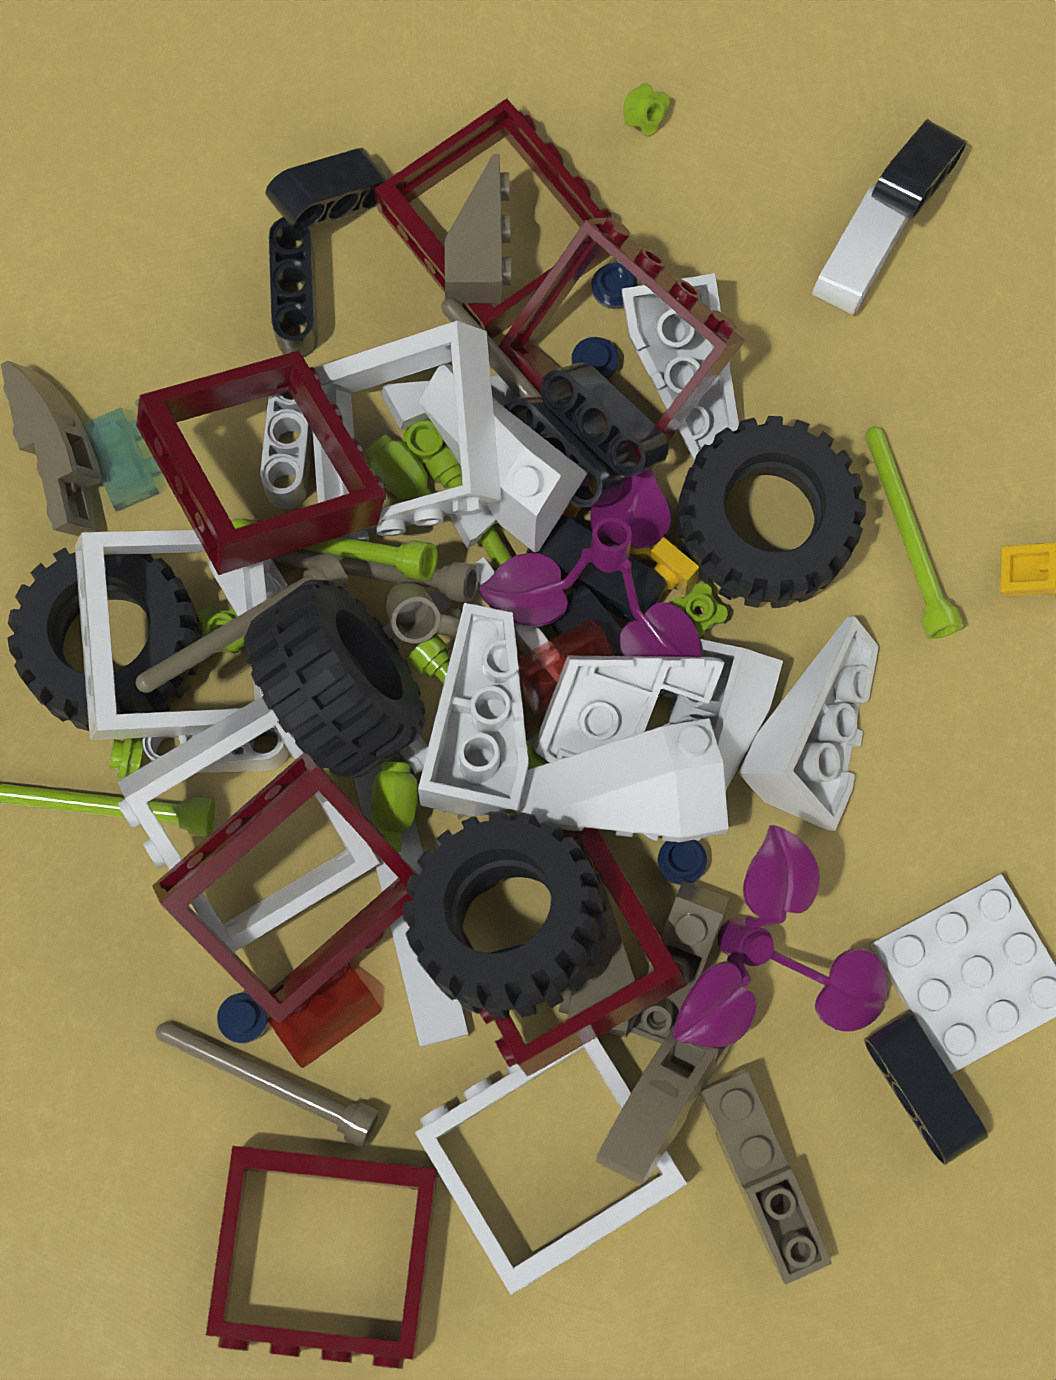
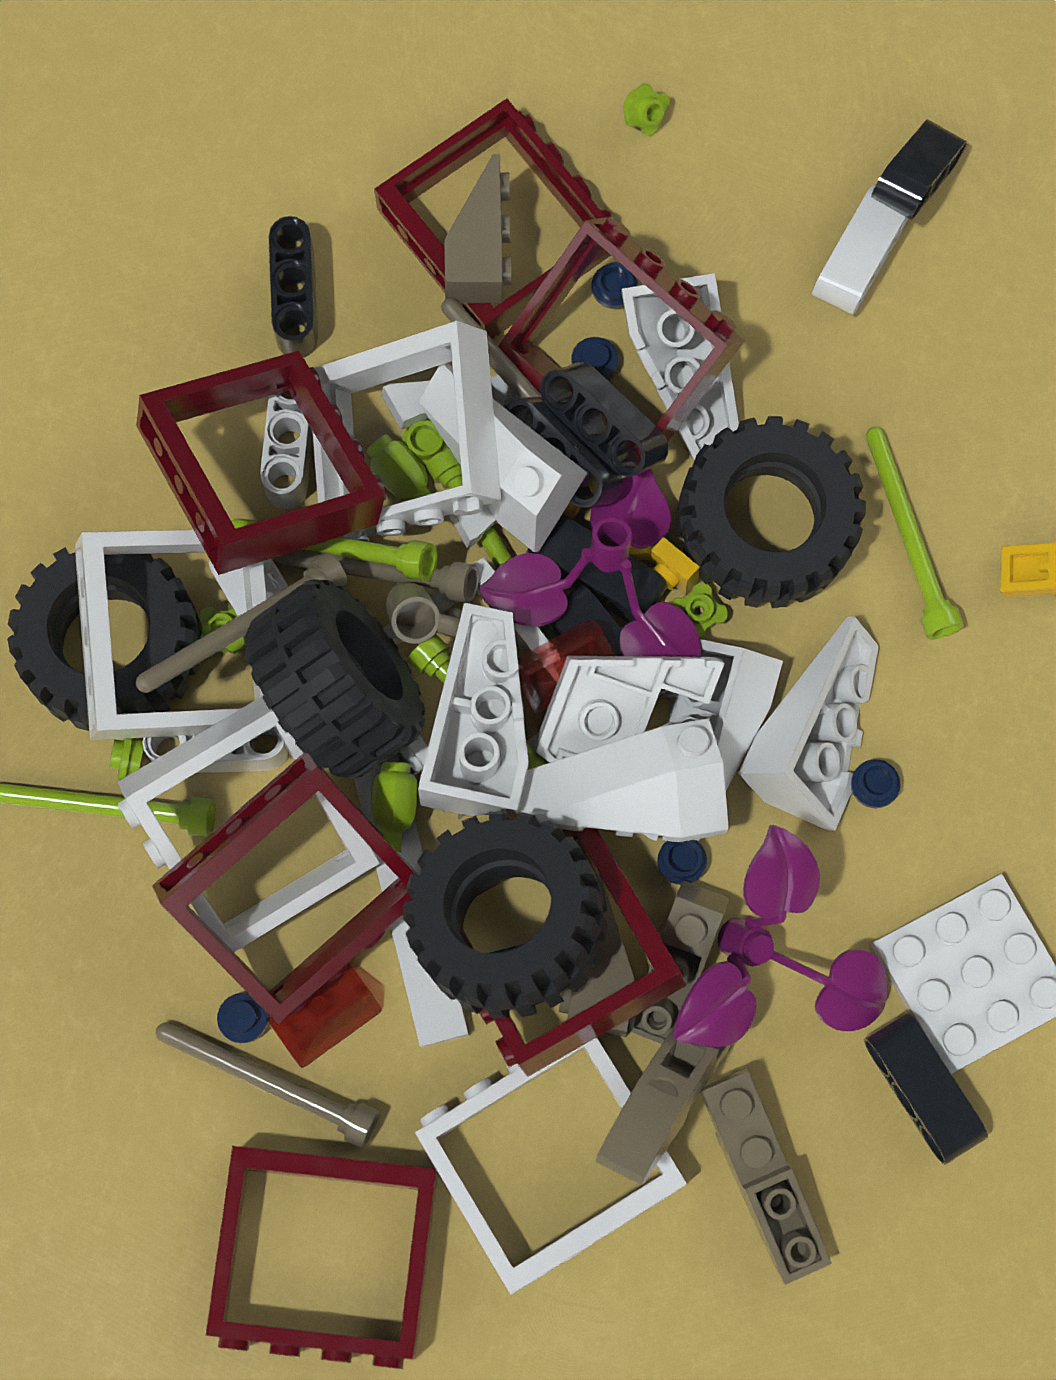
(54, 433): dark tan slope -> none
(120, 460): clear light blue plate -> none
(326, 189): black beam -> none
(875, 783): none -> dark blue plate

